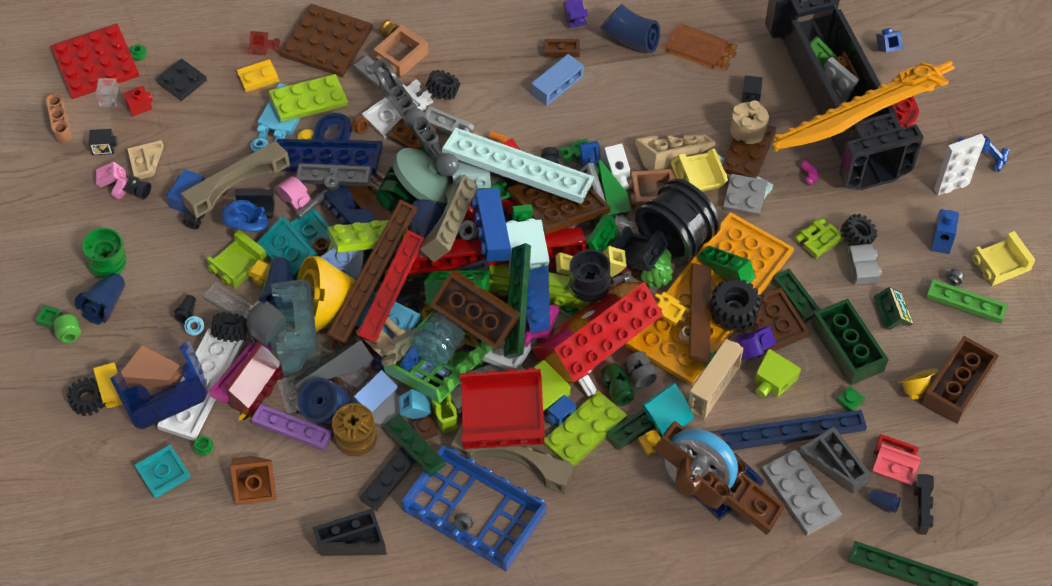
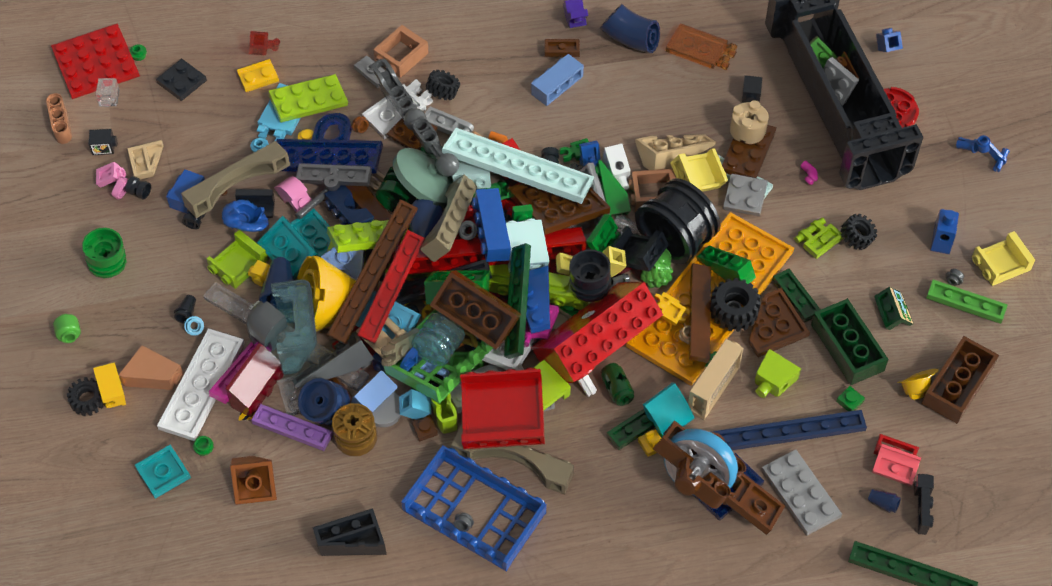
(47, 316): green plate -> none
(100, 299): dark blue cone -> none
(138, 100): red brick -> none
(149, 410): clear blue windscreen -> none
(228, 327): black tyre -> none
(321, 242): reddish brown plate -> none
(326, 40): reddish brown plate -> none
(387, 27): pearl gold wheel -> none
(387, 480): black plate -> none
(414, 445): dark green plate -> none
(560, 411): blue brick -> none
(584, 429): lime plate -> none
(640, 369): dark grey wheel -> none
(755, 342): dark purple brick -> none
(837, 460): dark grey wedge -> none
(864, 264): light grey brick -> none
(905, 85): light orange piece -> none
(959, 164): white plate -> none

